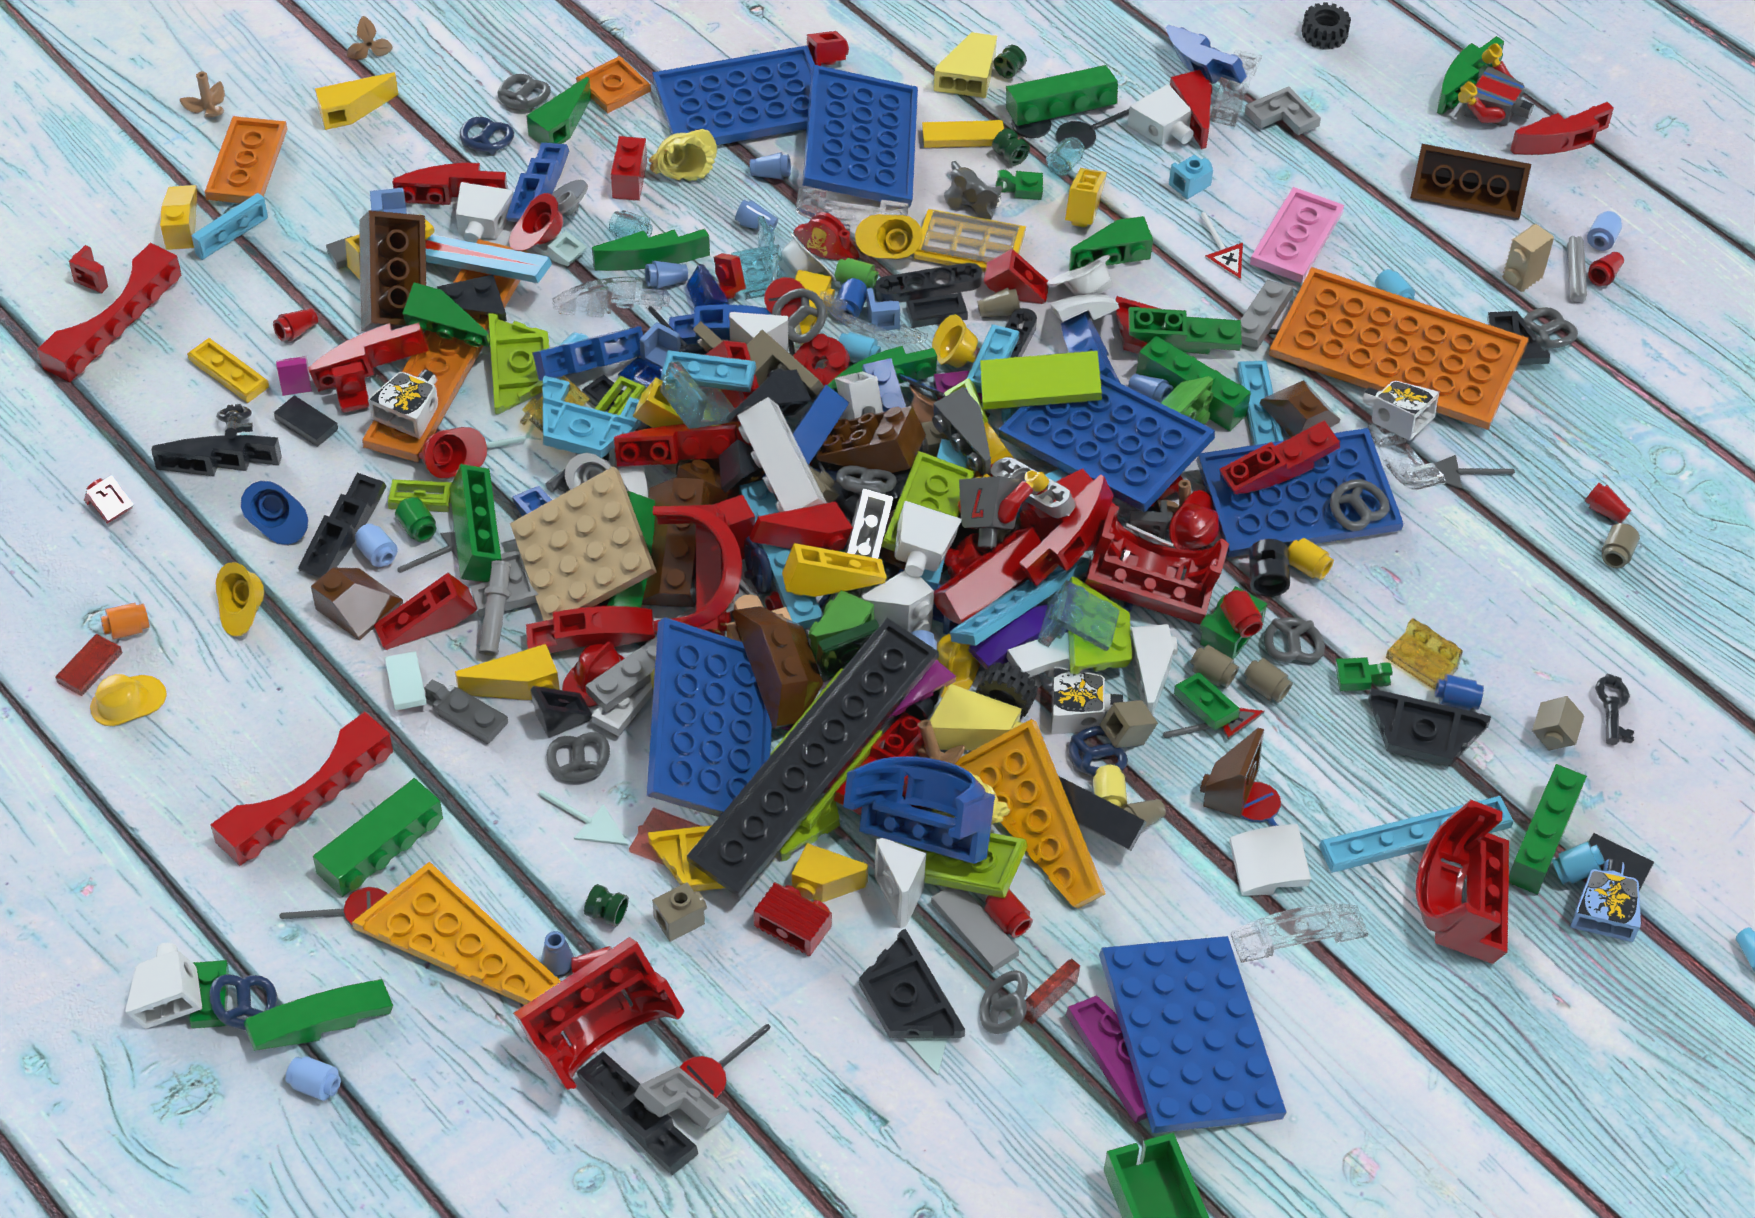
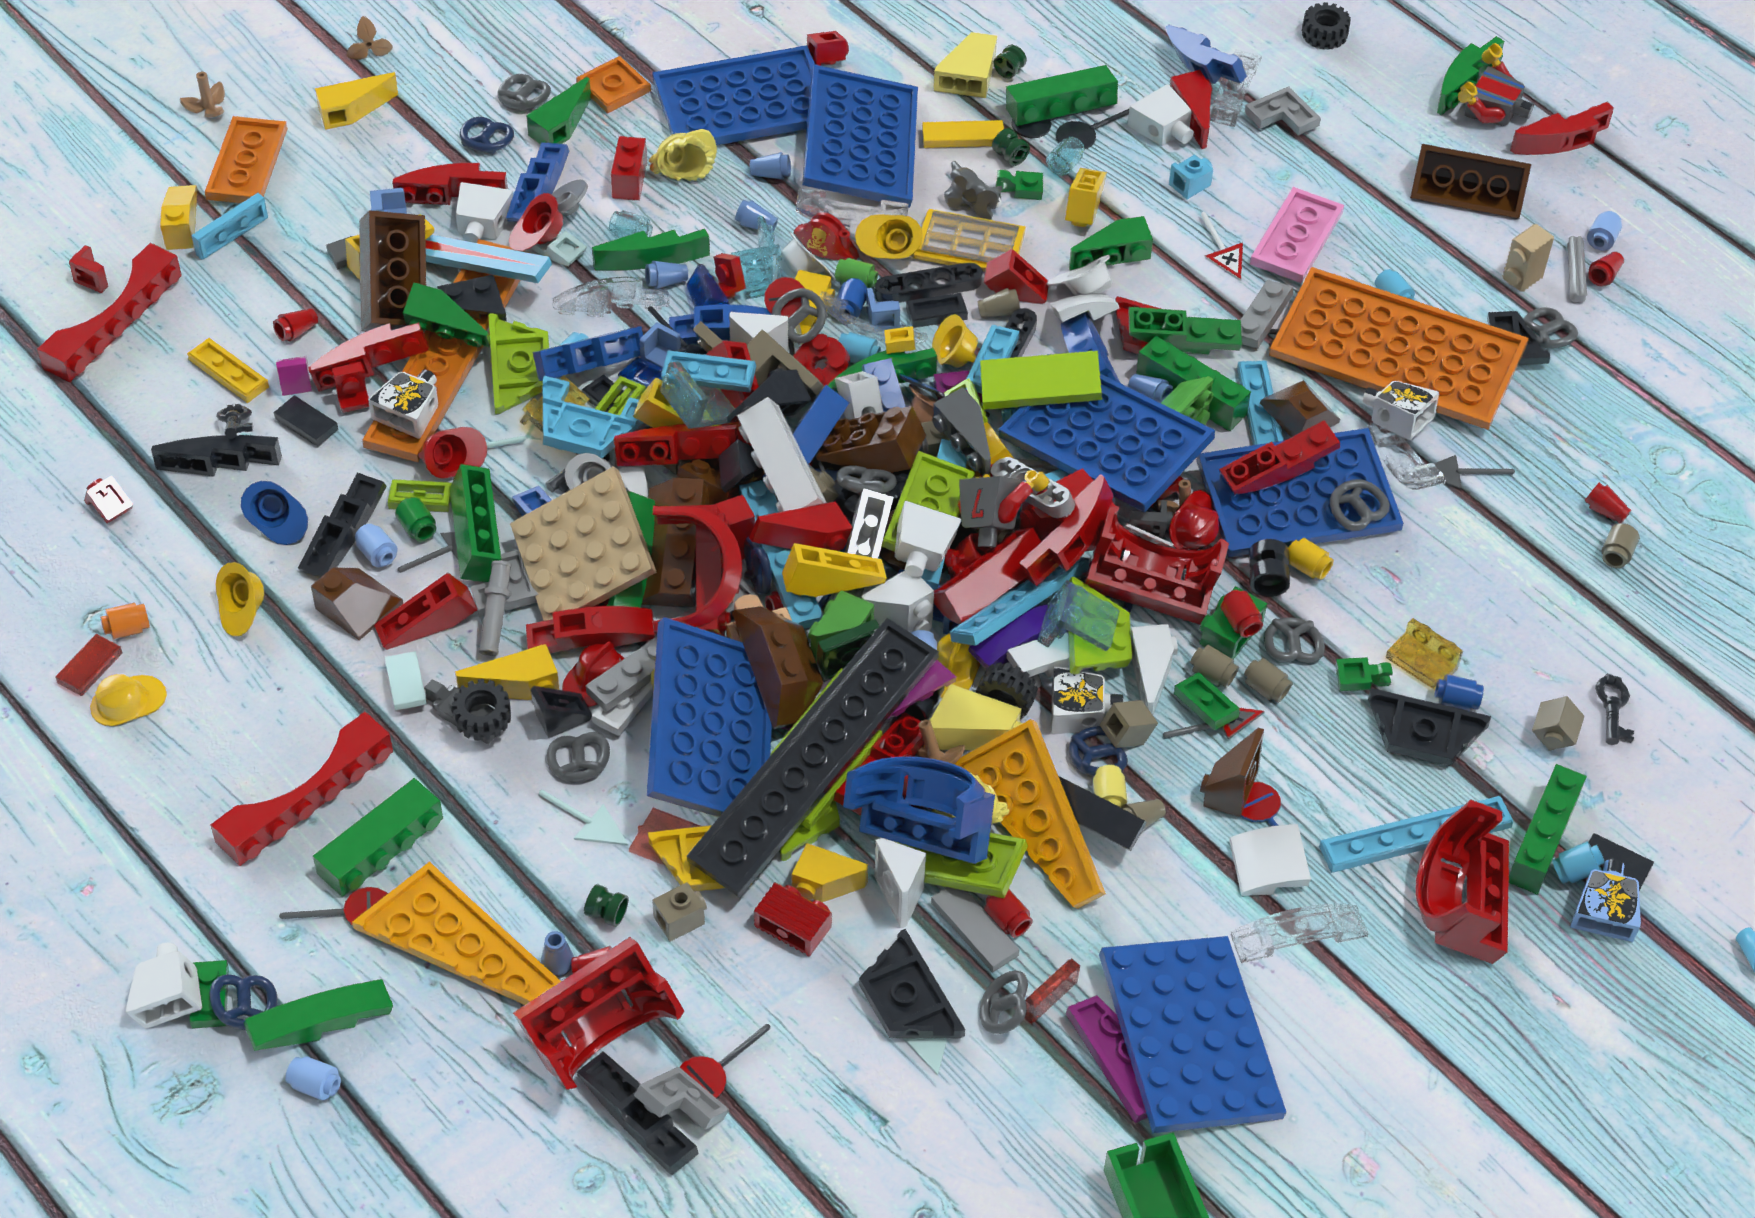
(481, 725): none -> black tyre
(899, 340): none -> yellow tile

